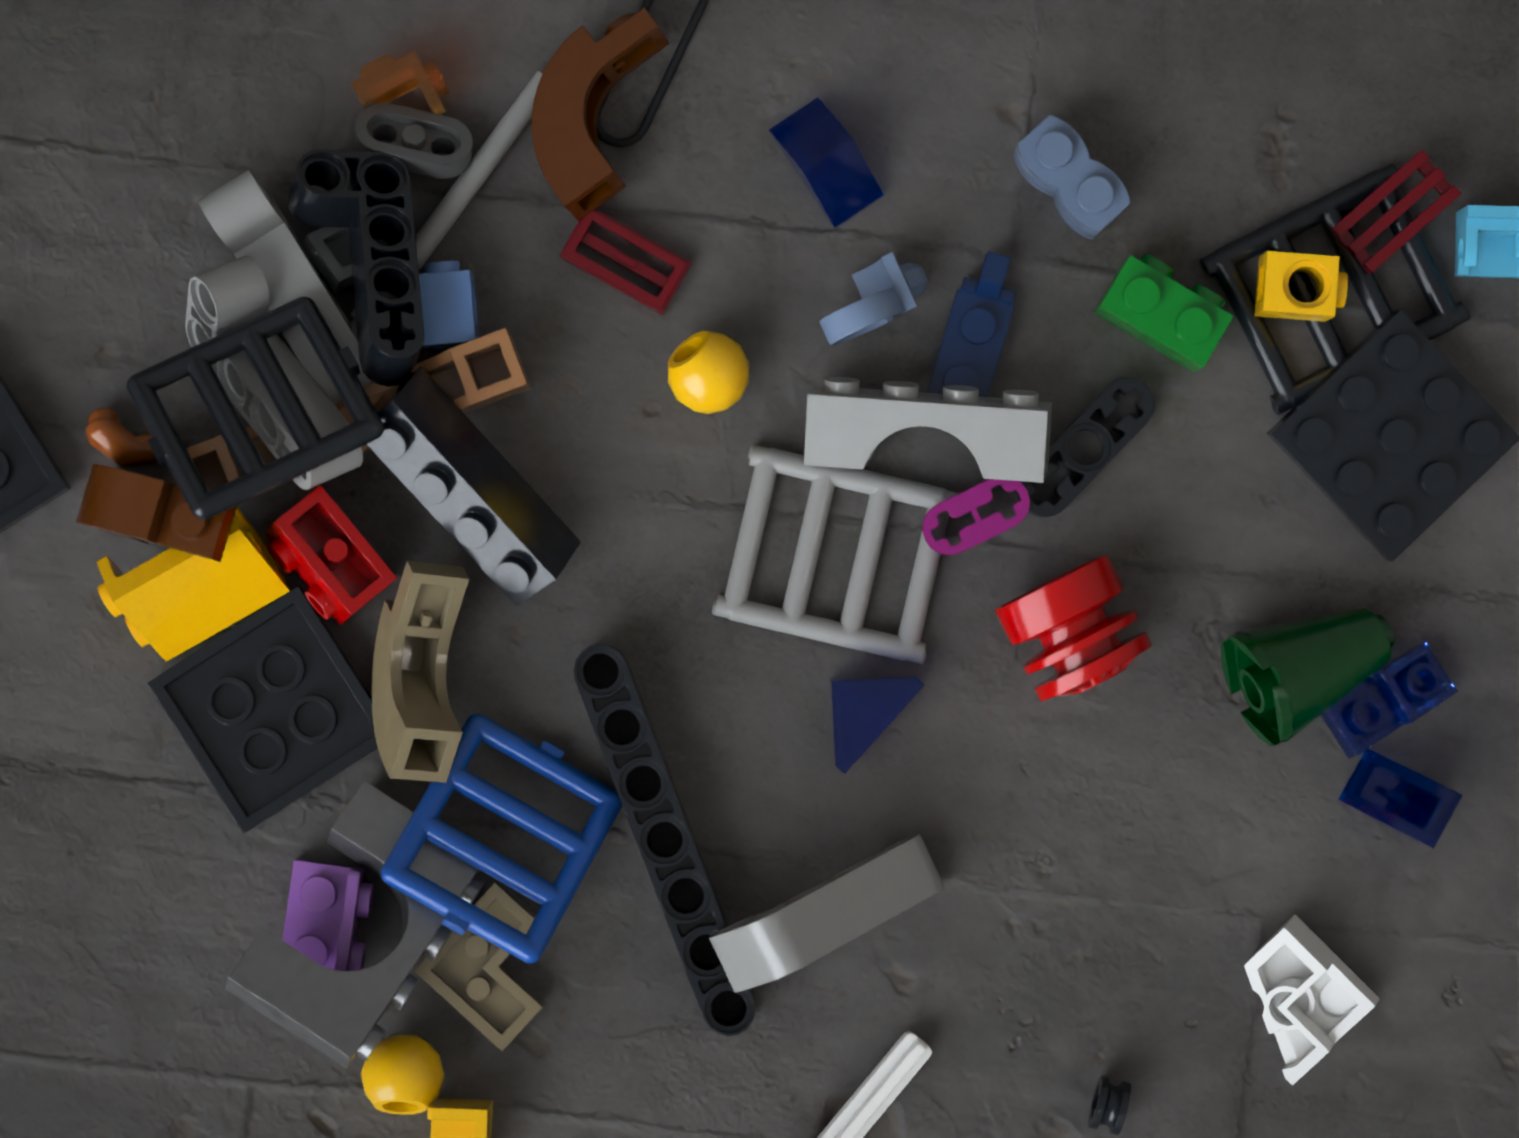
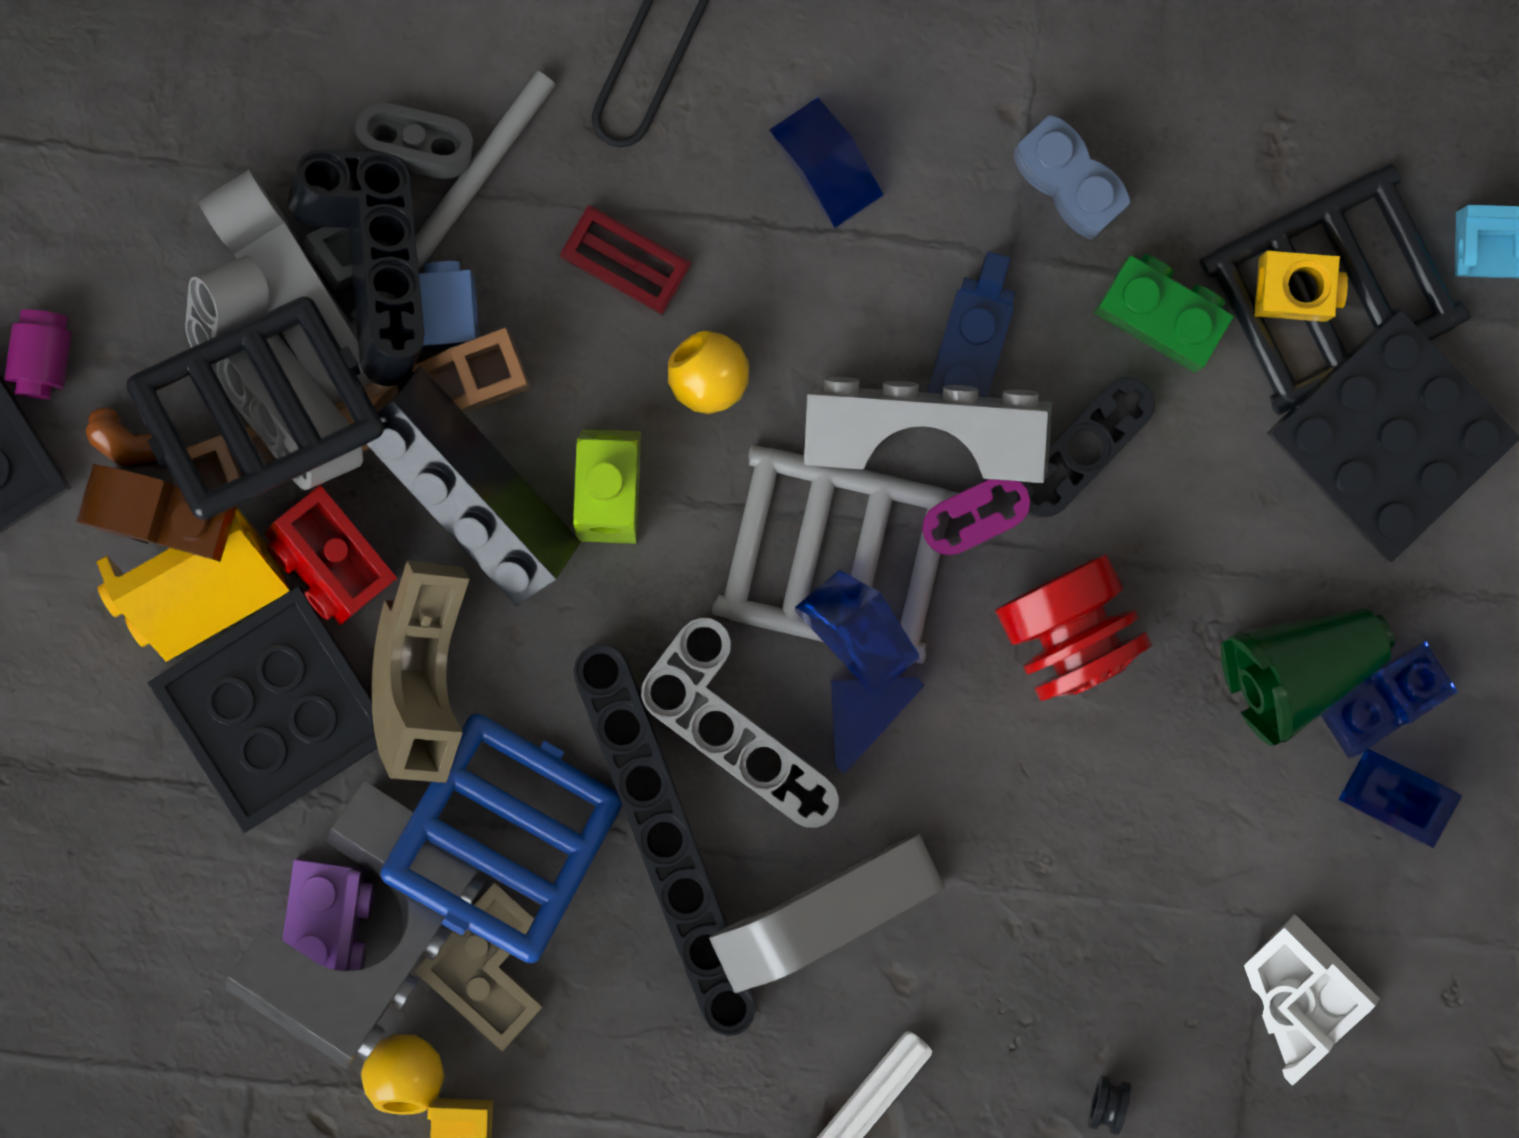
(38, 354): none -> magenta brick
(390, 79): clear orange bracket -> none
(570, 102): reddish brown arch -> none
(607, 486): none -> lime torso
(746, 734): none -> light grey beam
(859, 630): none -> clear blue slope
(885, 292): sand blue piece -> none
(1433, 178): dark red tile -> none

